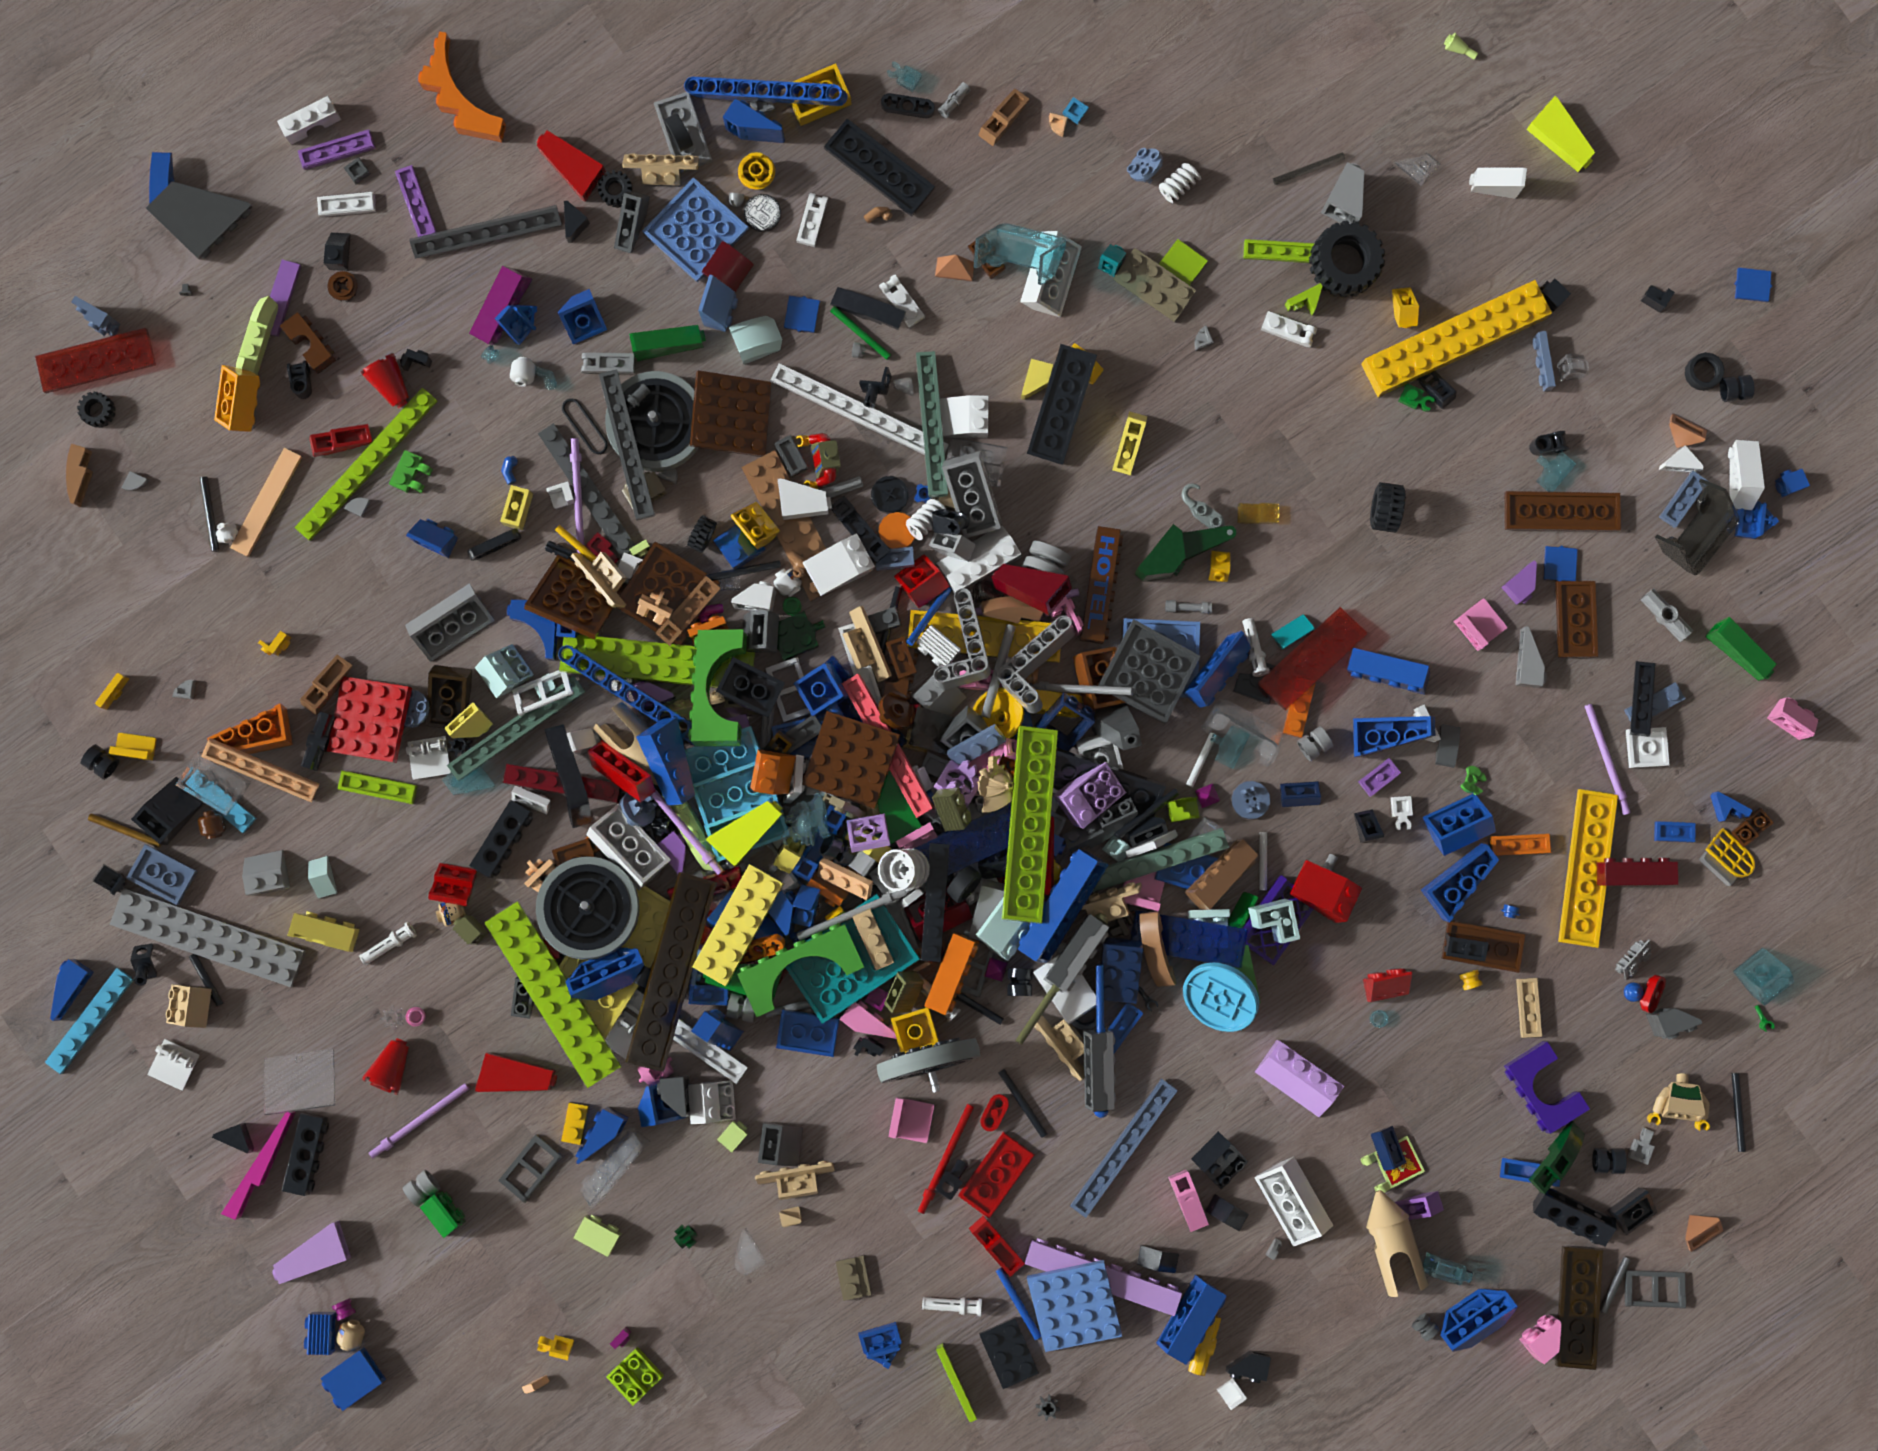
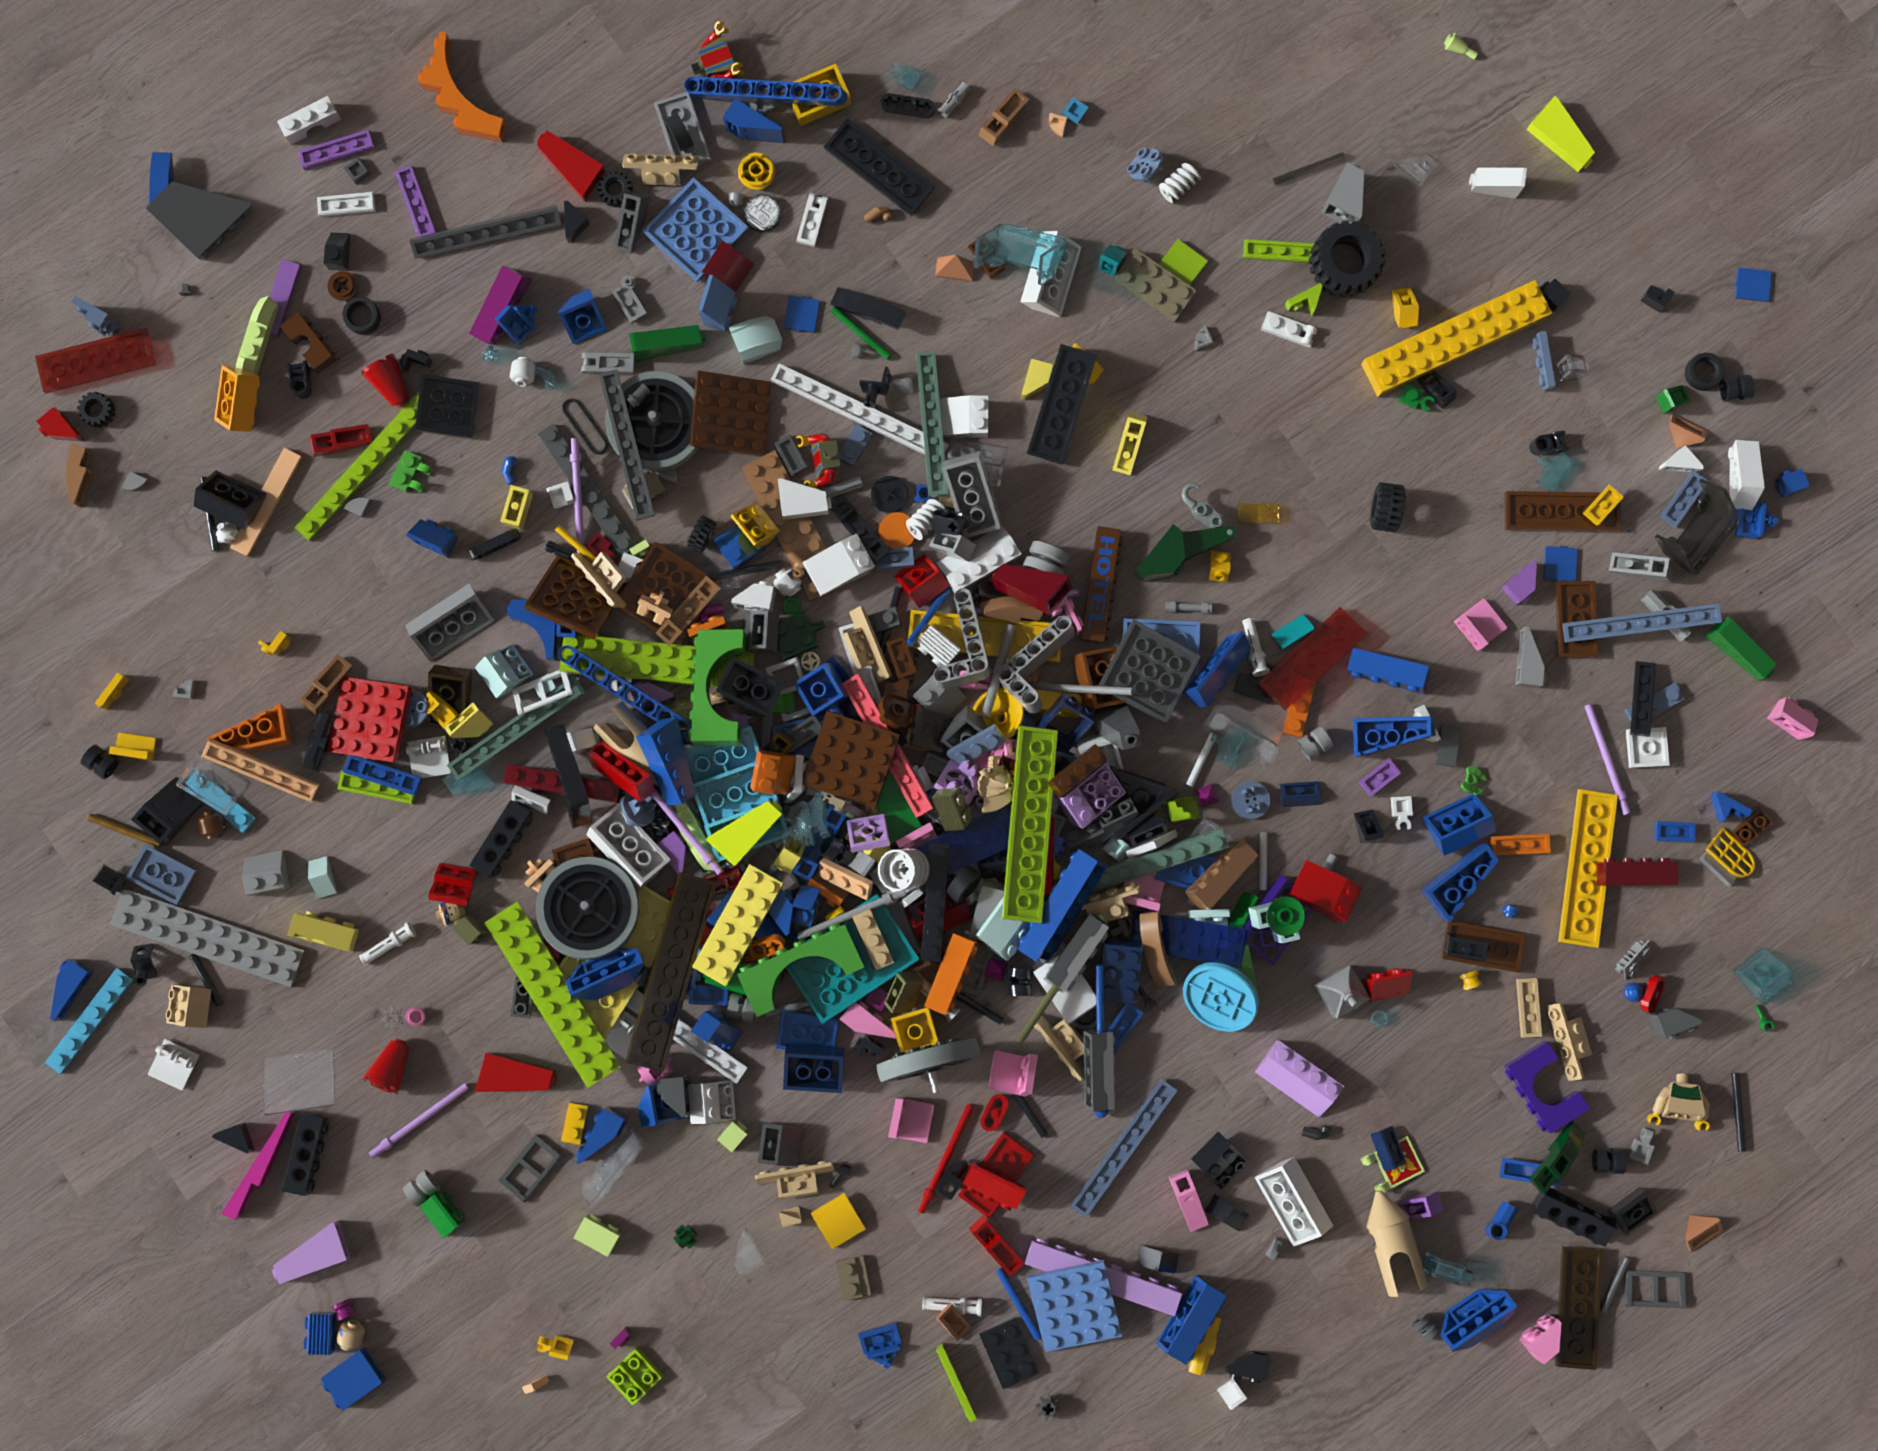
(58, 426): none -> red slope
(229, 499): none -> black slope
(351, 305): none -> black tyre
(382, 775): none -> blue plate
(440, 709): none -> yellow slope
(446, 406): none -> black plate
(628, 300): none -> light grey hinge
(716, 56): none -> torso
(784, 704): none -> bright green bracket
(809, 659): none -> dark tan wheel
(813, 1068): none -> dark blue brick
(838, 1220): none -> yellow slope
(843, 1171): none -> black hand
(854, 445): none -> sand blue plate
(902, 300): white plate -> none
(953, 1321): none -> nougat slope
(994, 1186): none -> red slope
(1013, 1073): none -> bright pink bracket
(1077, 770): none -> reddish brown arch
(1294, 916): none -> green dish
(1314, 1134): none -> pearl dark grey arm
(1342, 991): none -> light grey piece
(1502, 1219): none -> blue piece
(1570, 1039): none -> tan bracket
(1603, 505): none -> yellow plate
(1642, 566): none -> light grey slope
(1642, 623): none -> sand blue plate
(1672, 398): none -> green slope

